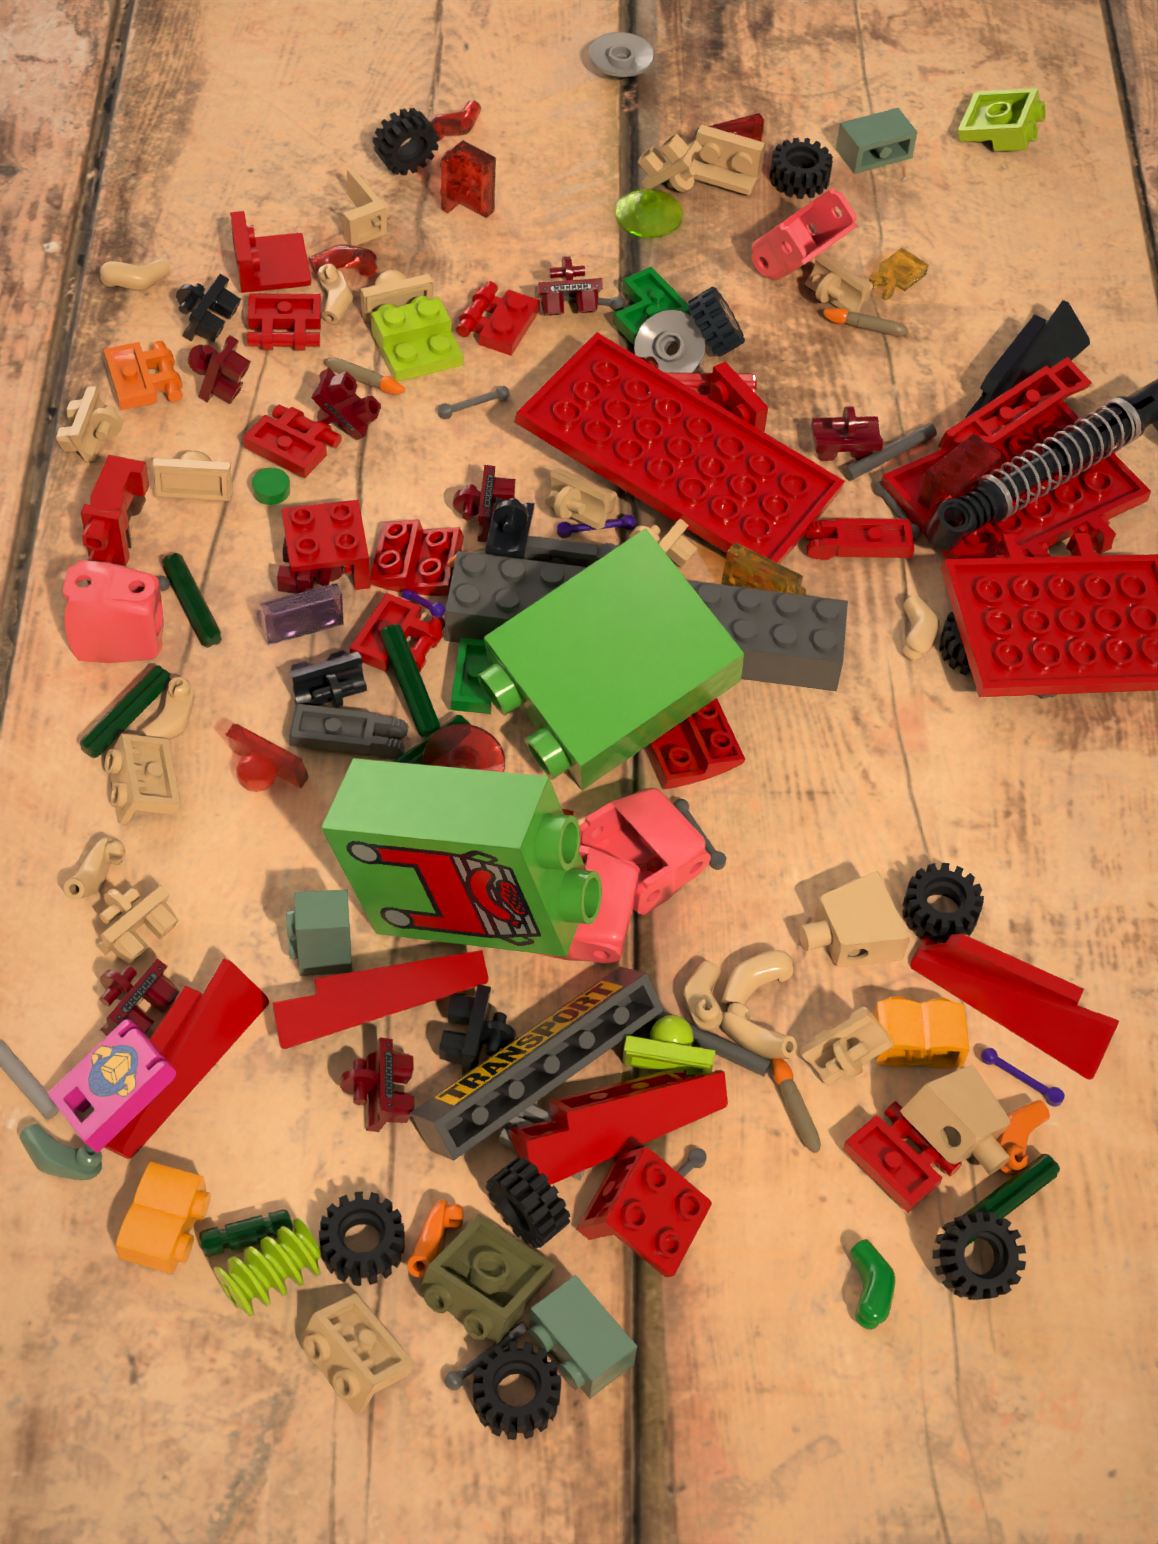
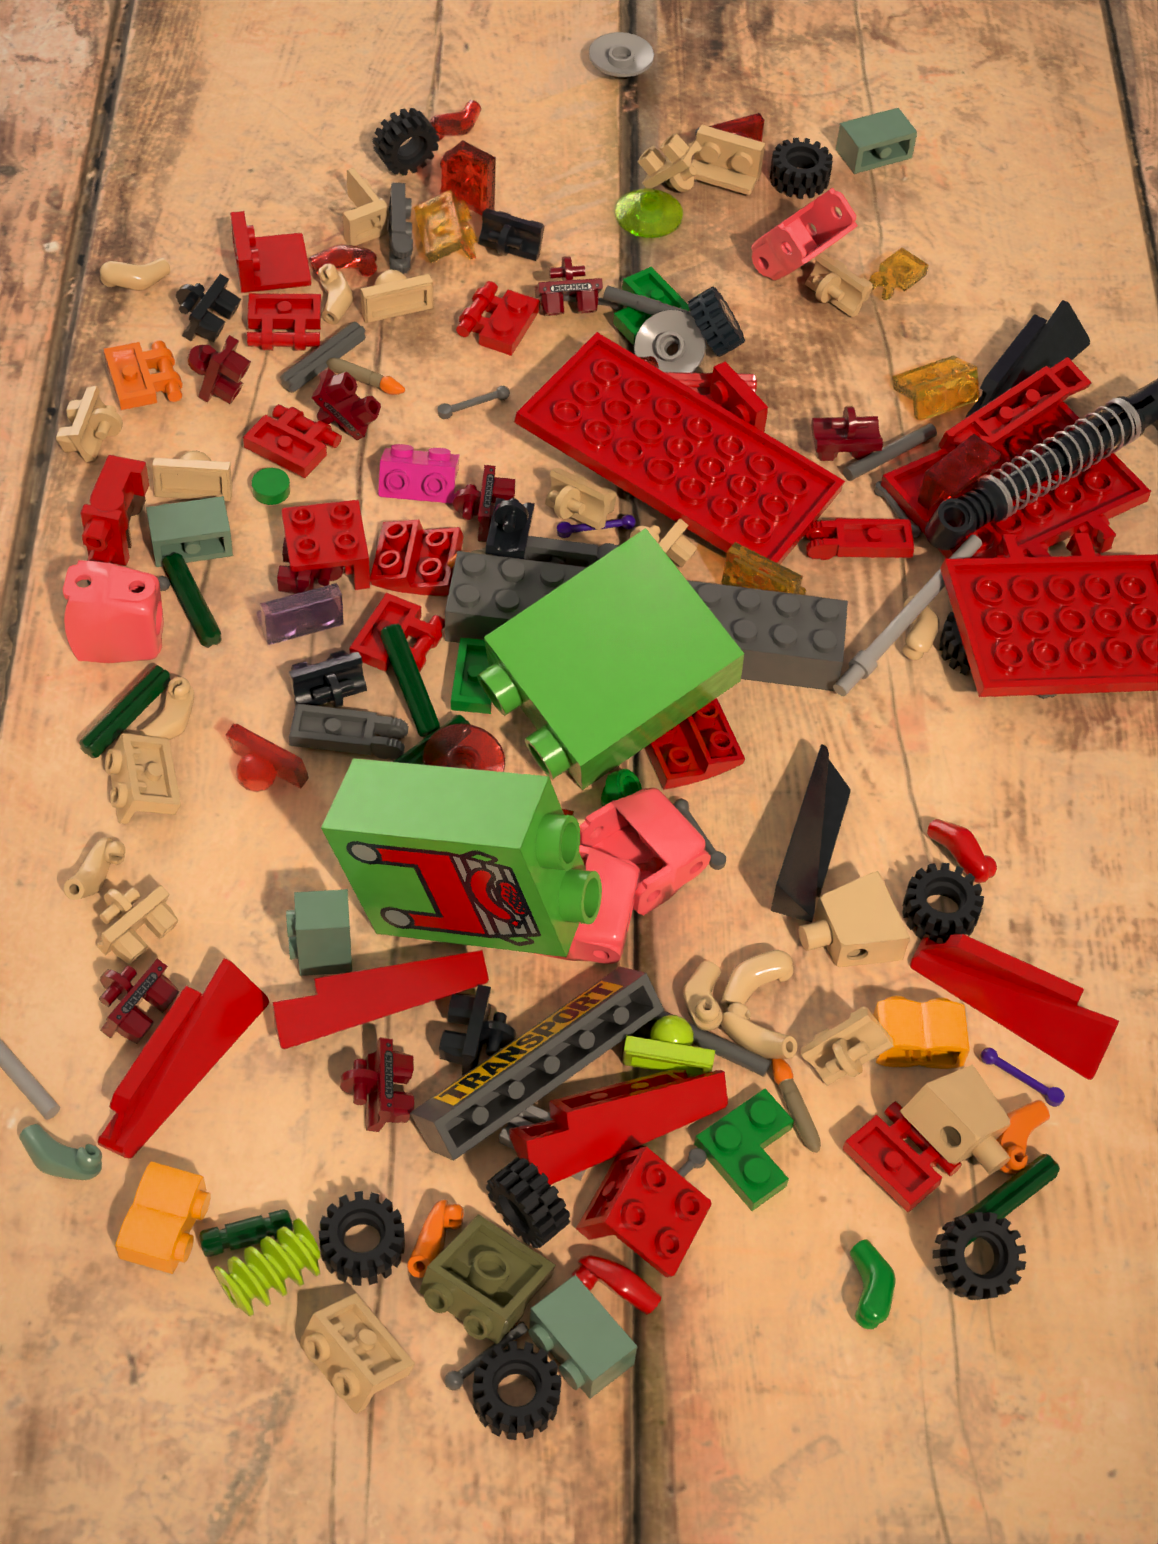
(116, 1080): container -> none
(191, 528): none -> sand green brick
(316, 361): none -> dark grey axle
(399, 230): none -> dark grey hinge
(415, 338): lime plate -> none
(418, 474): none -> dark pink bracket
(436, 609): dark purple hinge -> none
(445, 227): none -> clear yellow bracket
(511, 234): none -> black hips
(619, 785): none -> green tile
(619, 1280): none -> red arm
(640, 303): none -> dark grey piece
(737, 1148): none -> green plate
(812, 841): none -> black wedge
(864, 321): dark tan piece -> none
(866, 661): none -> light grey bar
(939, 386): none -> clear yellow bracket
(964, 849): none -> red arm
(1003, 117): lime plate -> none

